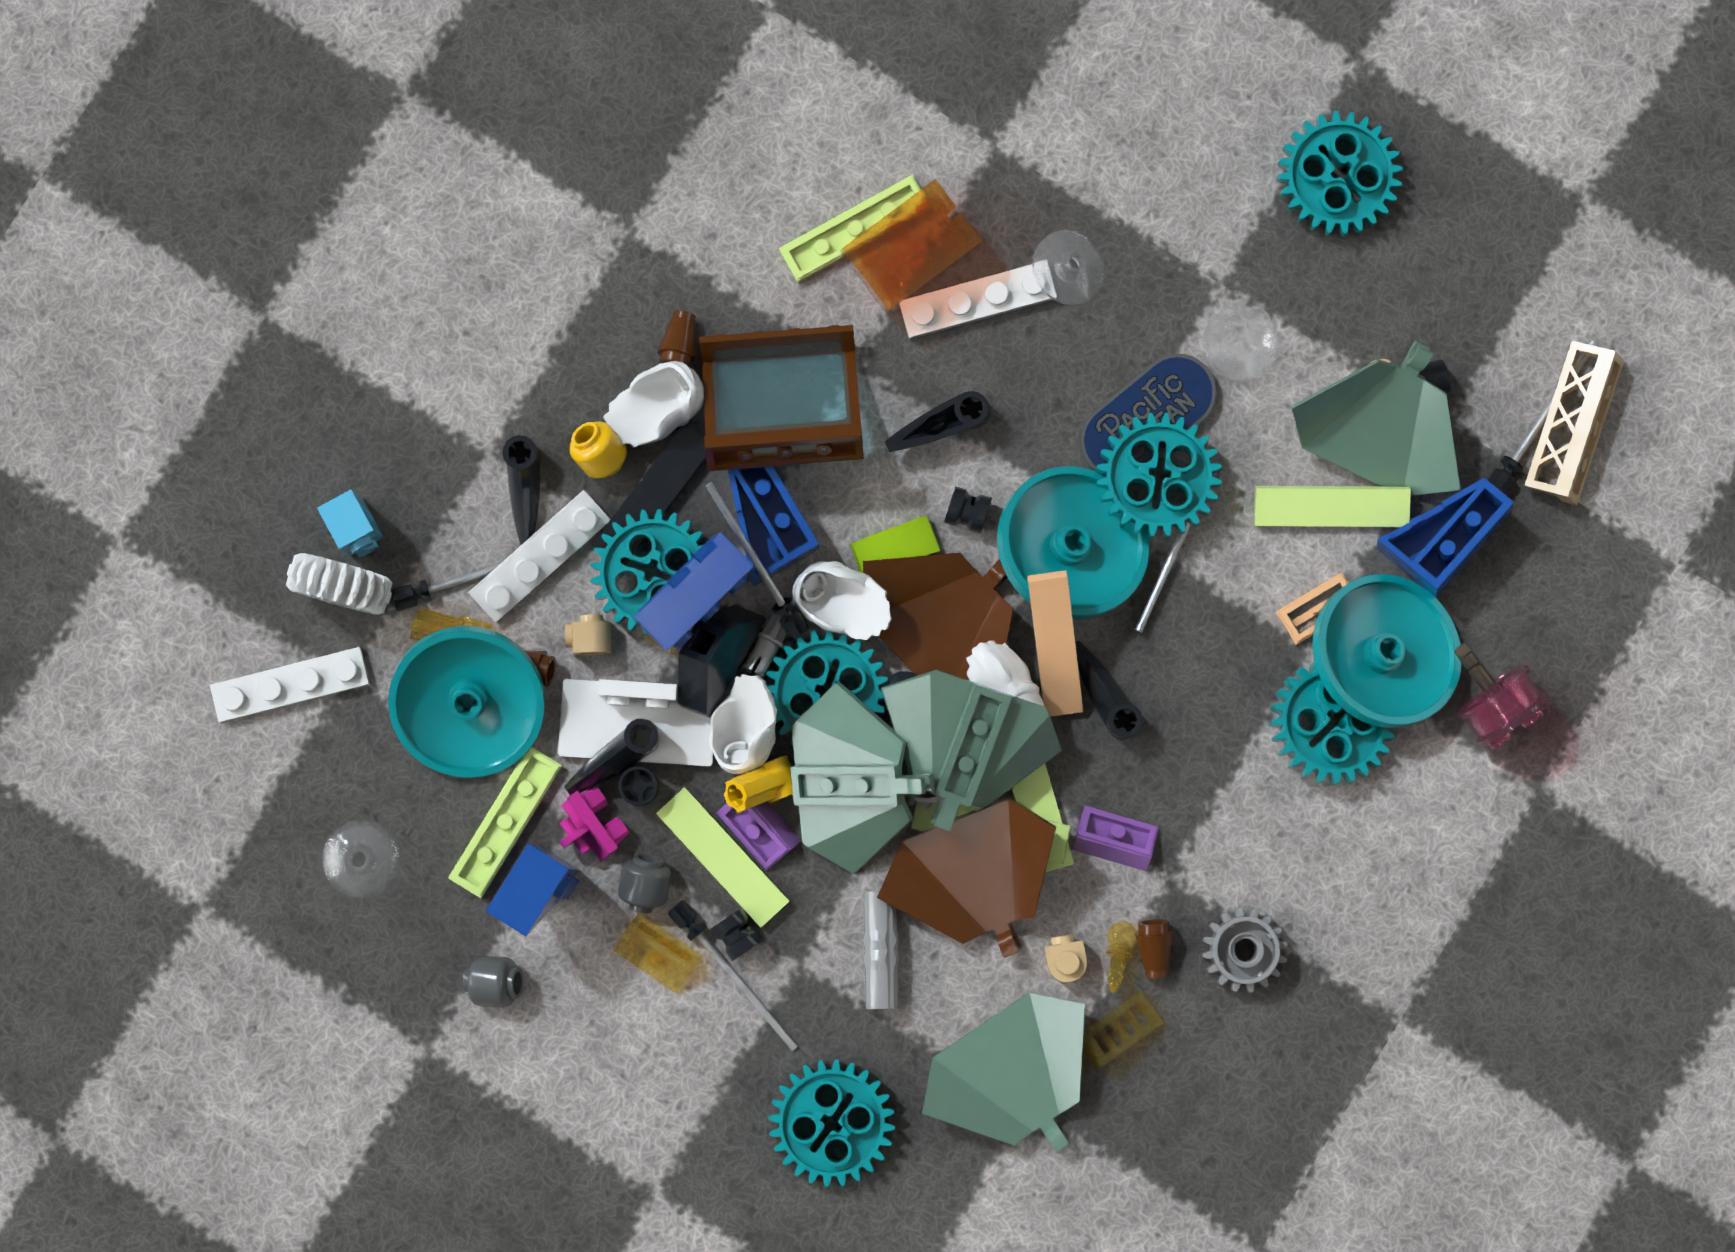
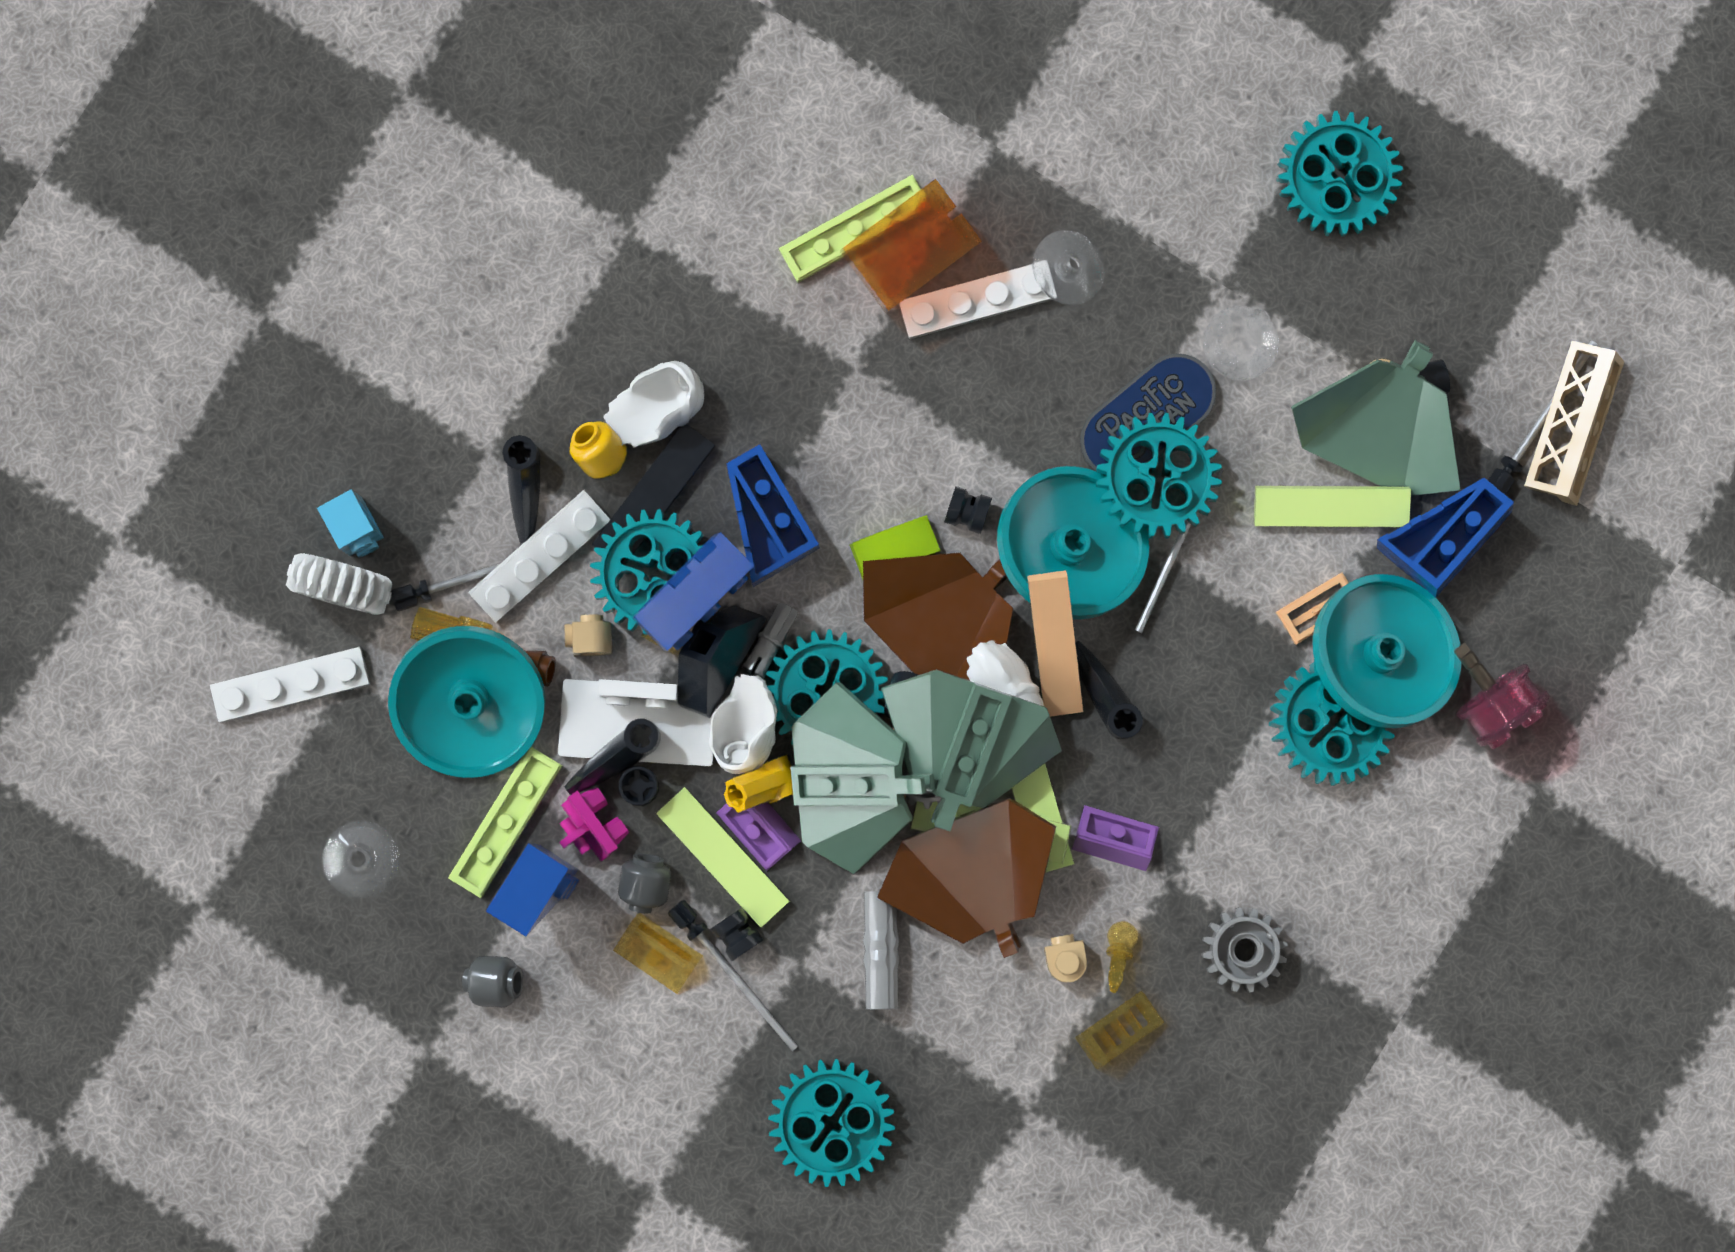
(679, 339): reddish brown cone -> none
(781, 398): panel -> none
(792, 620): piece -> none
(842, 600): white hair -> none
(940, 422): black piece -> none
(1012, 1072): sand green panel -> none
(1155, 946): reddish brown cone -> none

